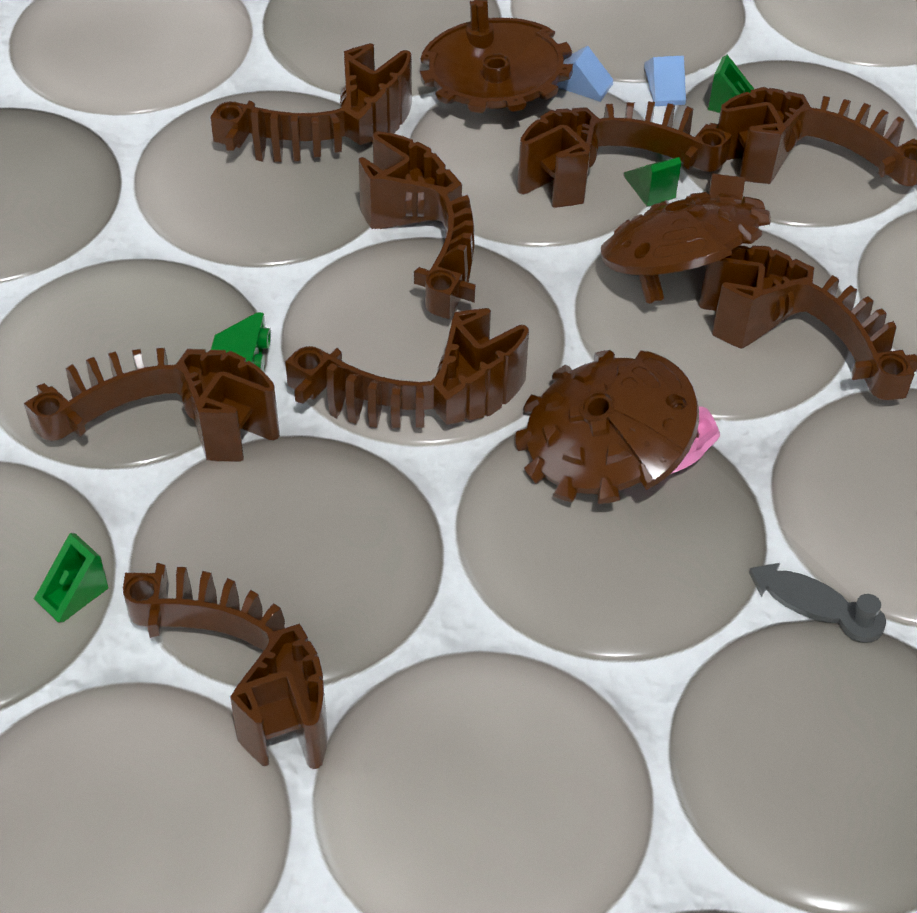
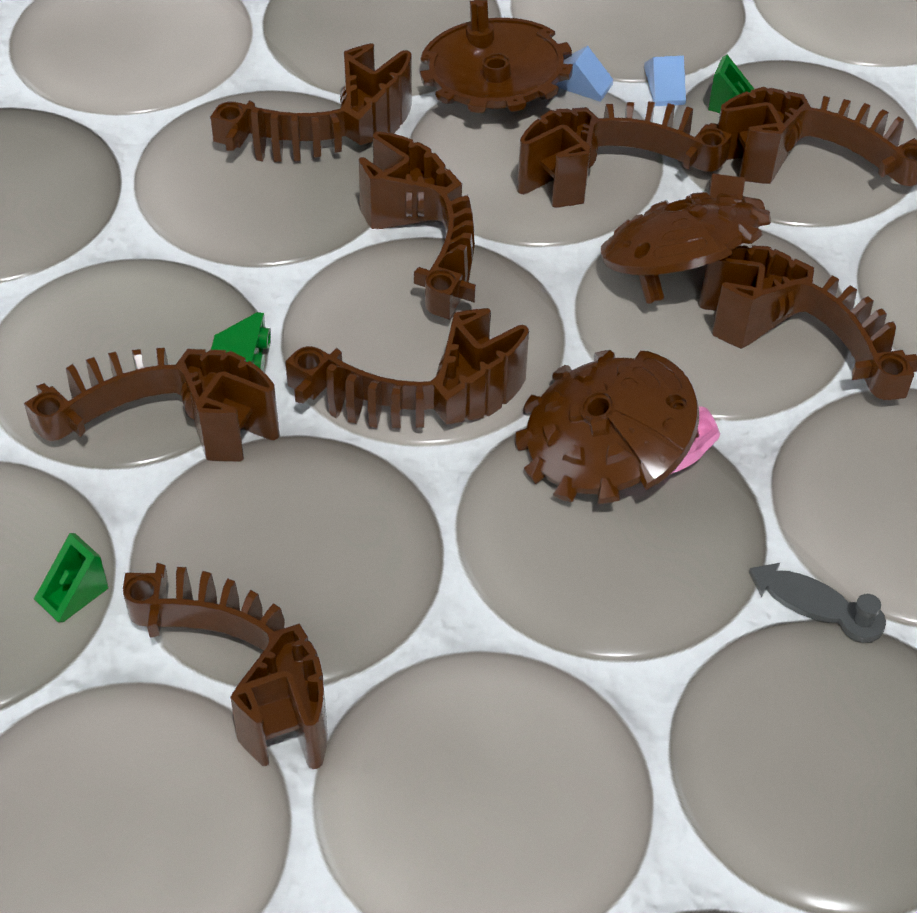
(655, 181): green slope -> none

